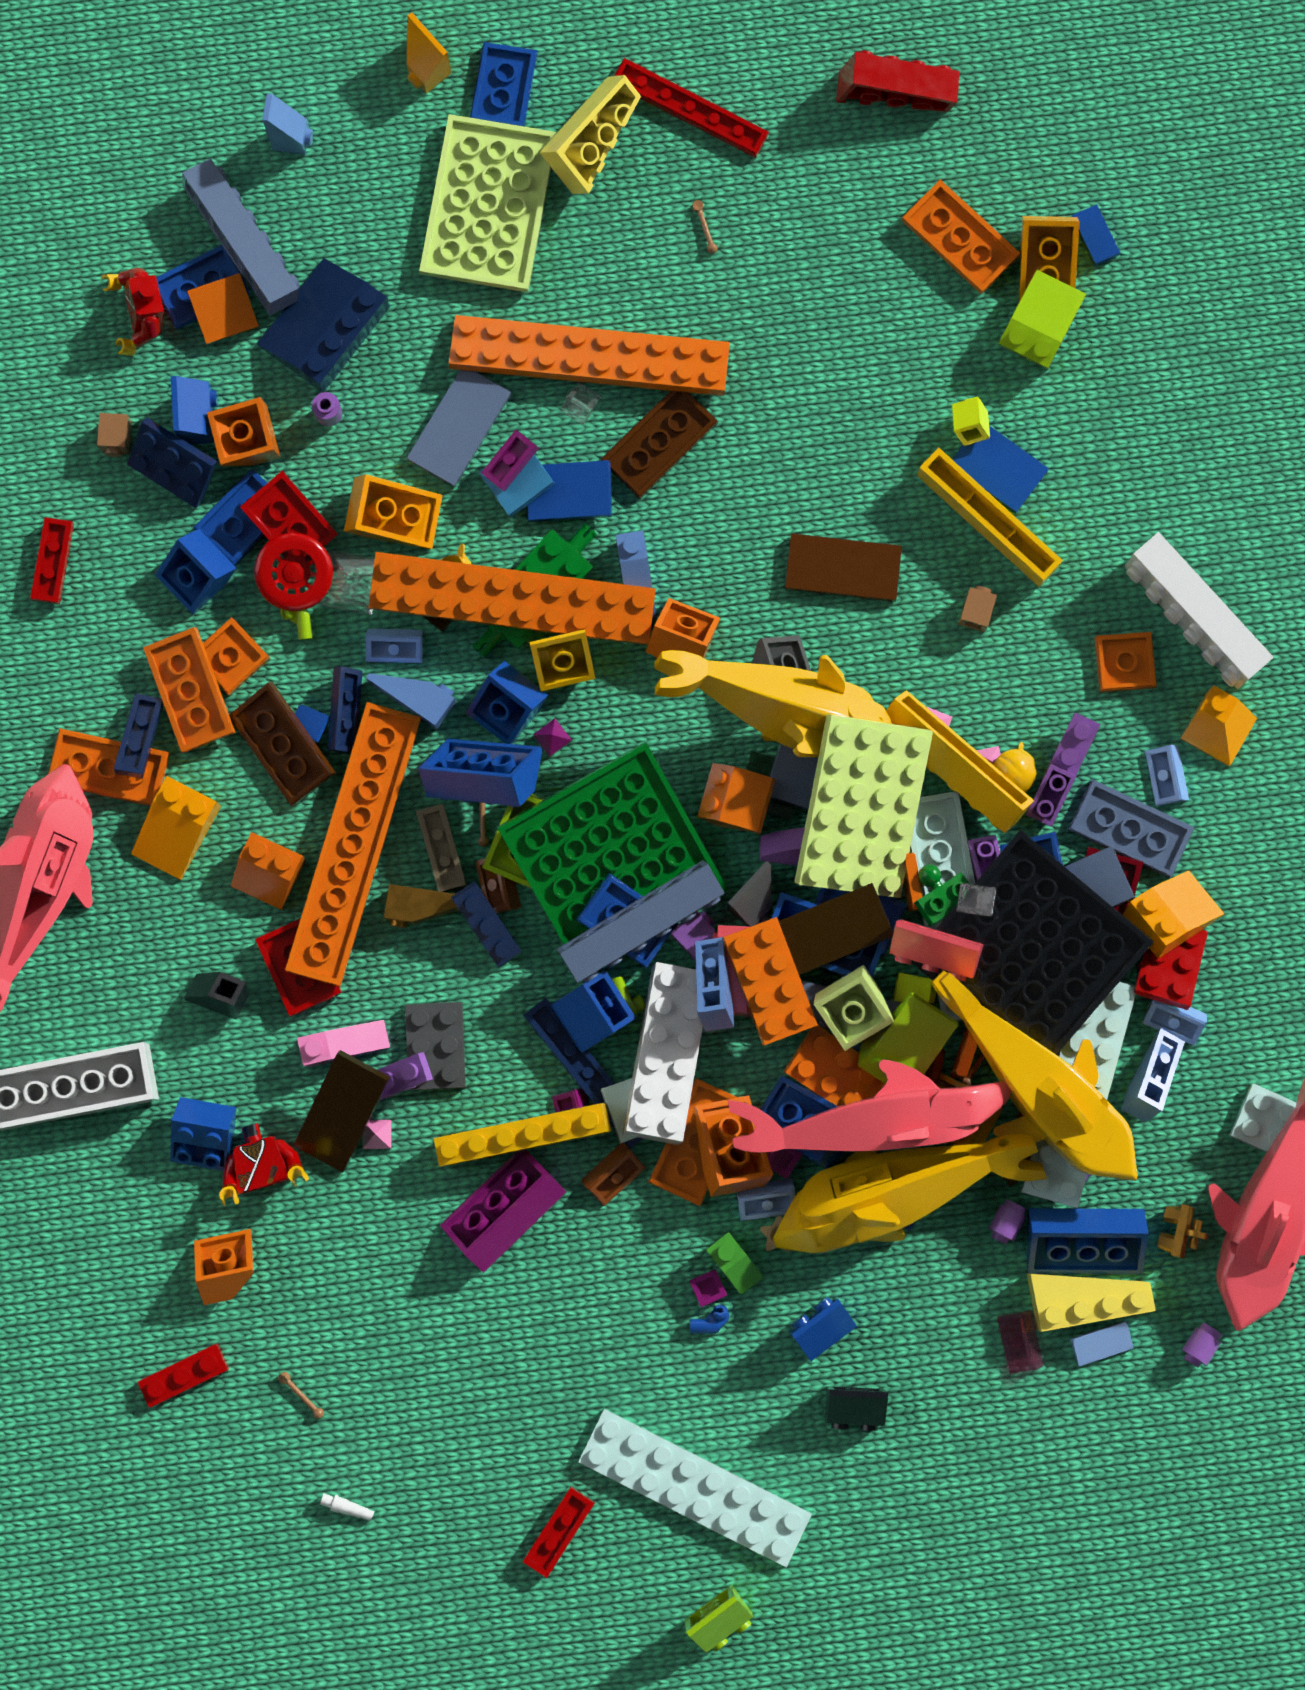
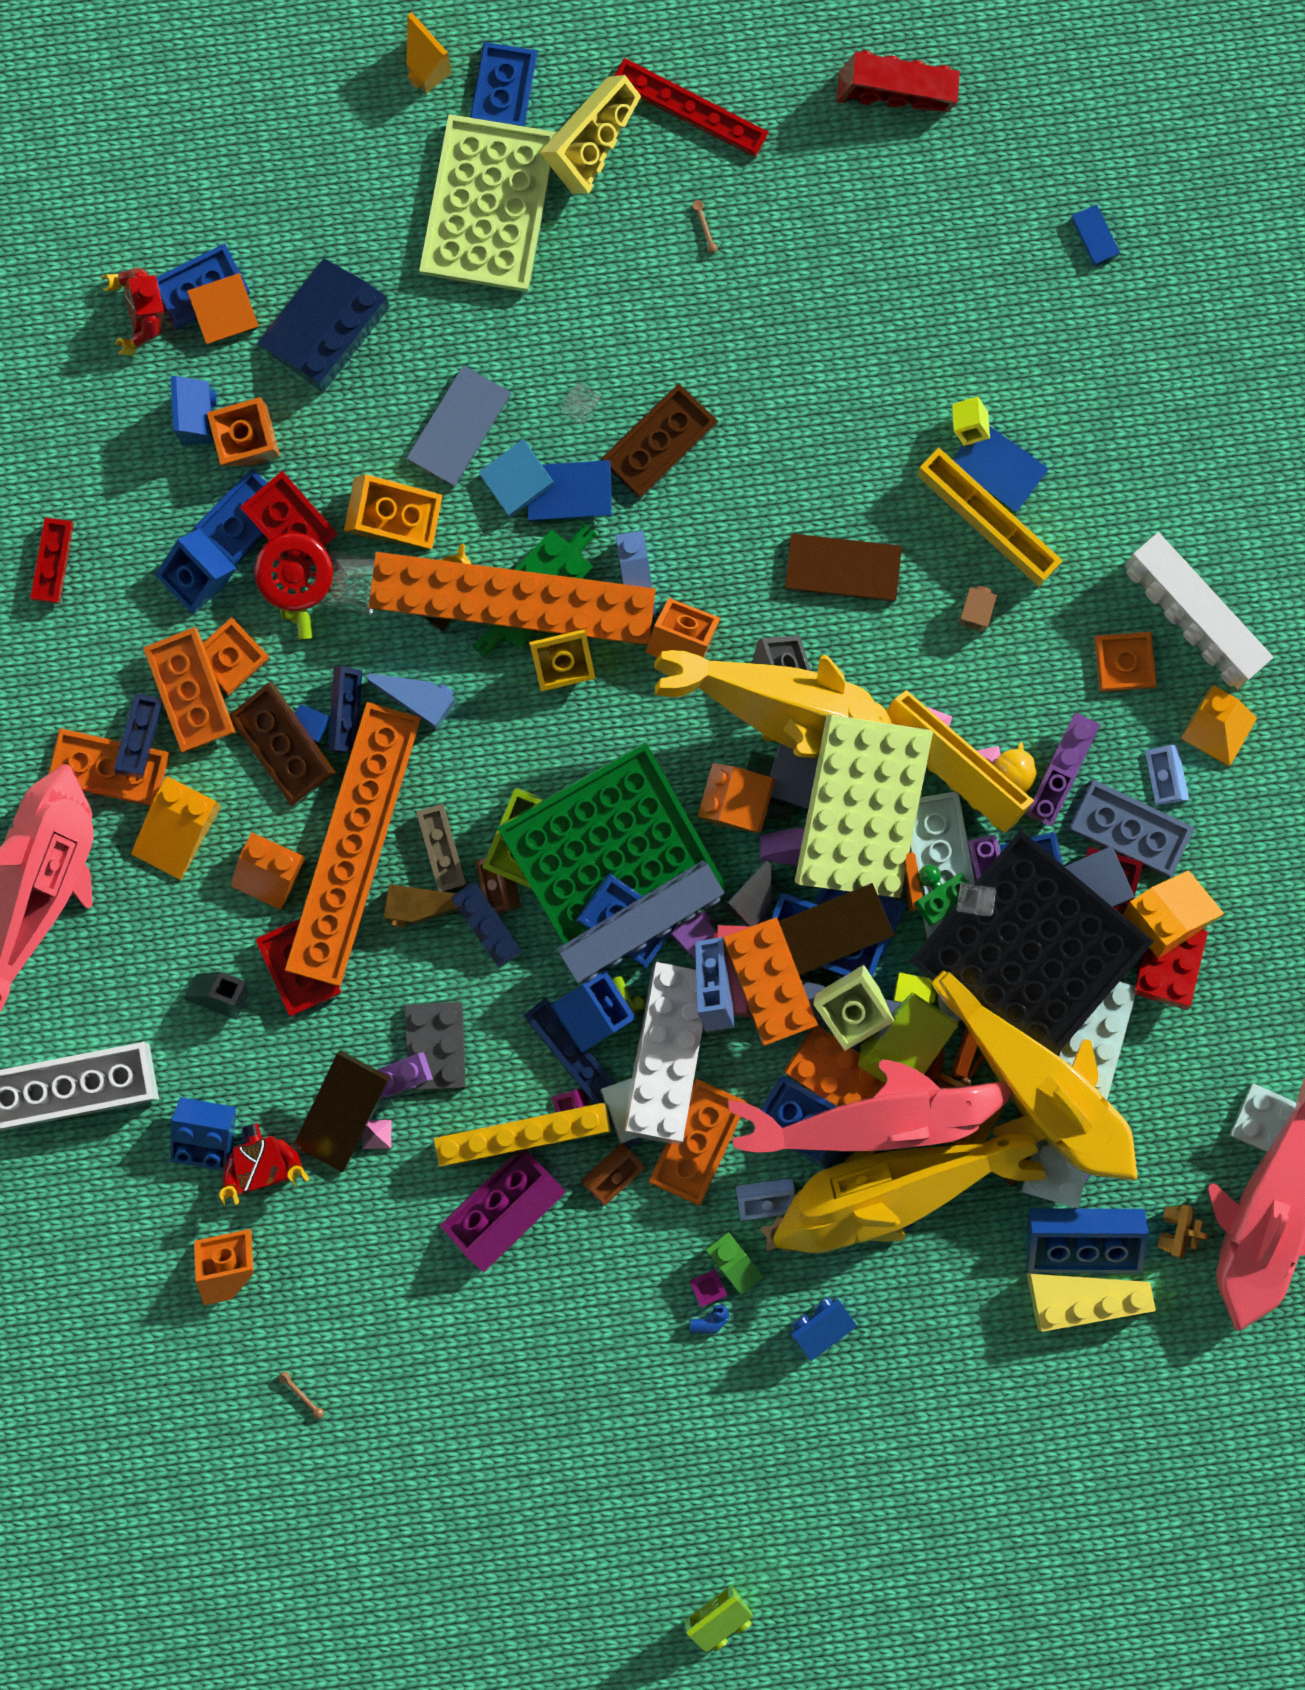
(114, 434): medium nougat brick -> none
(171, 462): dark blue plate -> none
(183, 1375): red plate -> none
(240, 236): sand blue brick -> none
(286, 127): medium blue slope -> none
(331, 415): medium lavender brick -> none
(346, 1507): white animal -> none
(353, 1040): bright pink slope -> none
(394, 645): light blue slope -> none
(481, 772): blue slope -> none
(483, 840): medium nougat hinge -> none
(506, 703): blue slope -> none
(510, 460): magenta plate -> none
(552, 737): magenta slope -> none
(558, 1532): red plate -> none
(589, 355): orange plate -> none
(695, 1487): light aqua plate -> none
(726, 1167): orange slope -> none
(783, 1161): magenta plate -> none
(856, 1406): black slope -> none
(935, 950): coral slope -> none
(960, 236): orange plate -> none
(1007, 1221): medium lavender brick -> none
(1020, 1341): clear pink slope -> none
(1042, 319): lime slope -> none
(1050, 247): light orange slope -> none
(1101, 1343): light blue slope -> none
(1153, 1077): medium blue slope -> none
(1179, 1022): light blue slope -> none
(1202, 1345): medium lavender brick -> none

